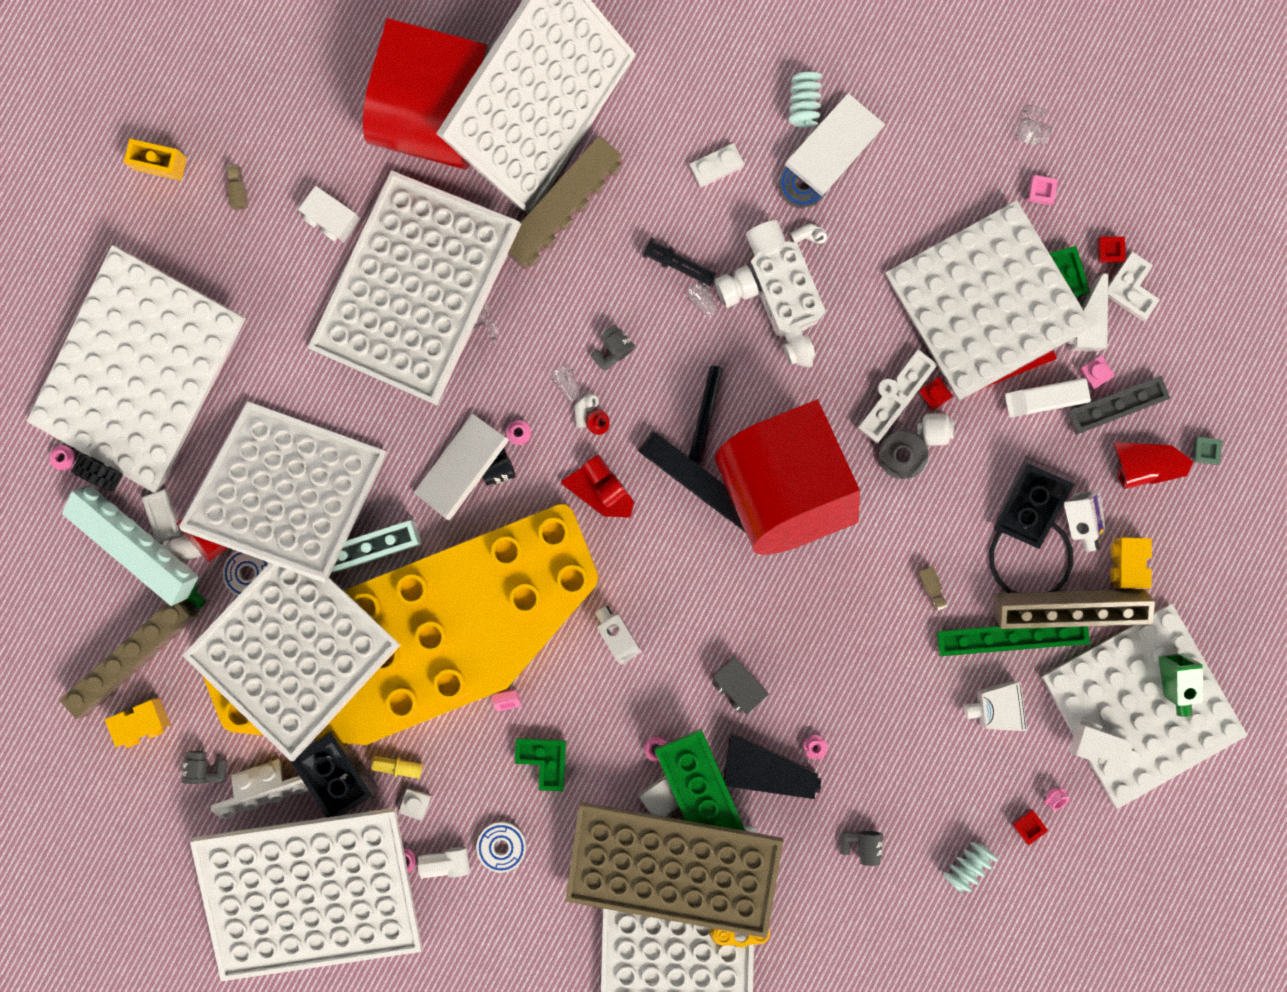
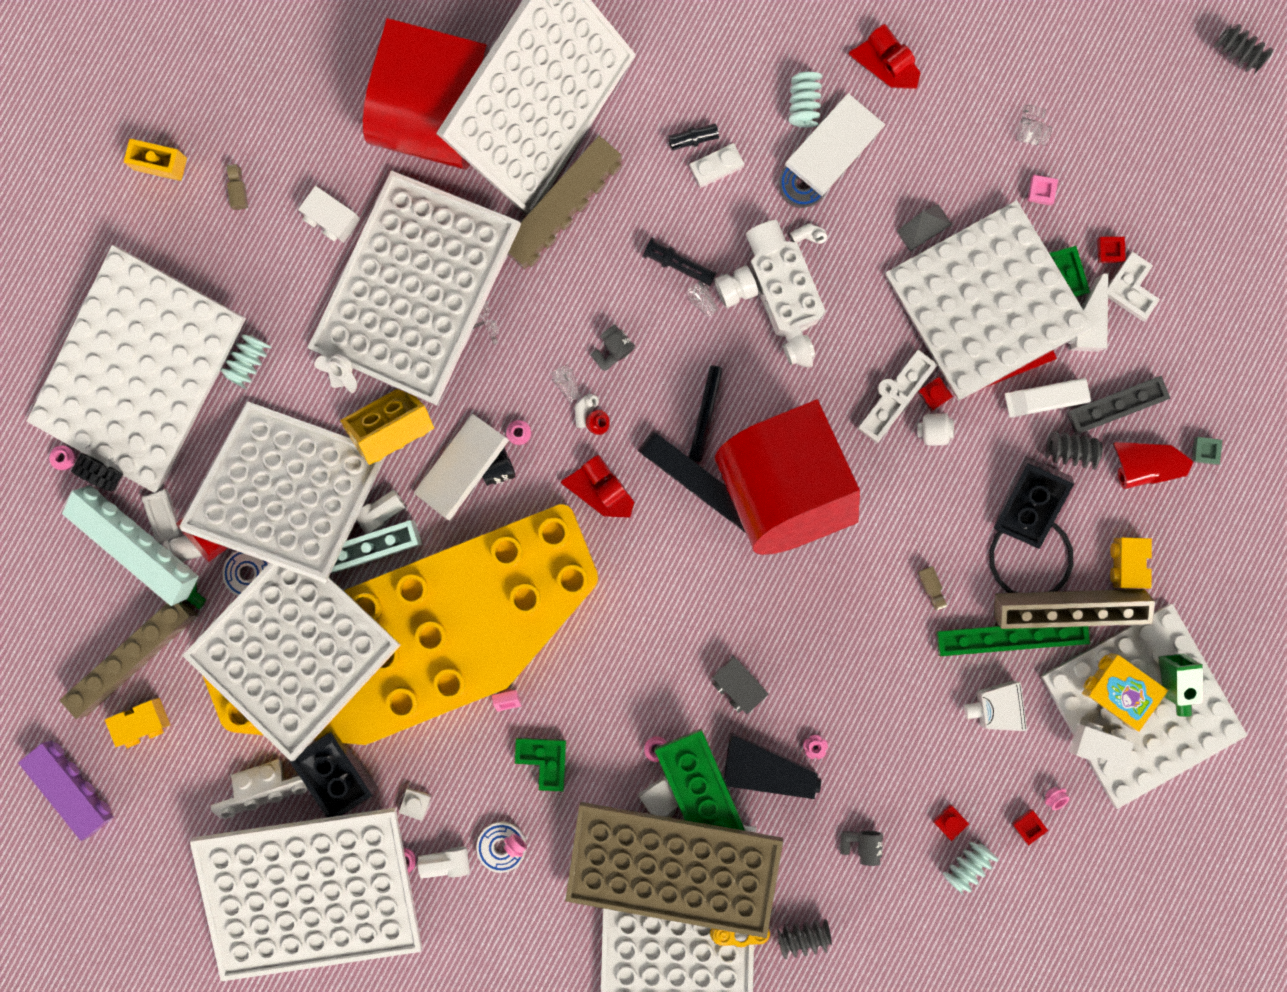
(66, 789): none -> medium lavender brick
(196, 766): dark grey piece -> none
(245, 359): none -> light aqua piece
(339, 371): none -> white plate
(374, 515): none -> white piece
(387, 425): none -> yellow slope
(396, 767): light yellow axle -> none
(515, 845): none -> bright pink plate
(622, 645): white torso -> none
(693, 137): none -> black pin
(804, 938): none -> dark grey piece
(888, 59): none -> red panel
(910, 441): flat silver tile -> none
(924, 227): none -> dark grey slope
(950, 822): none -> red plate
(1074, 448): none -> dark grey piece
(1086, 518): white torso -> none
(1096, 372): bright pink plate -> none
(1124, 691): none -> yellow panel
(1243, 48): none -> dark grey piece

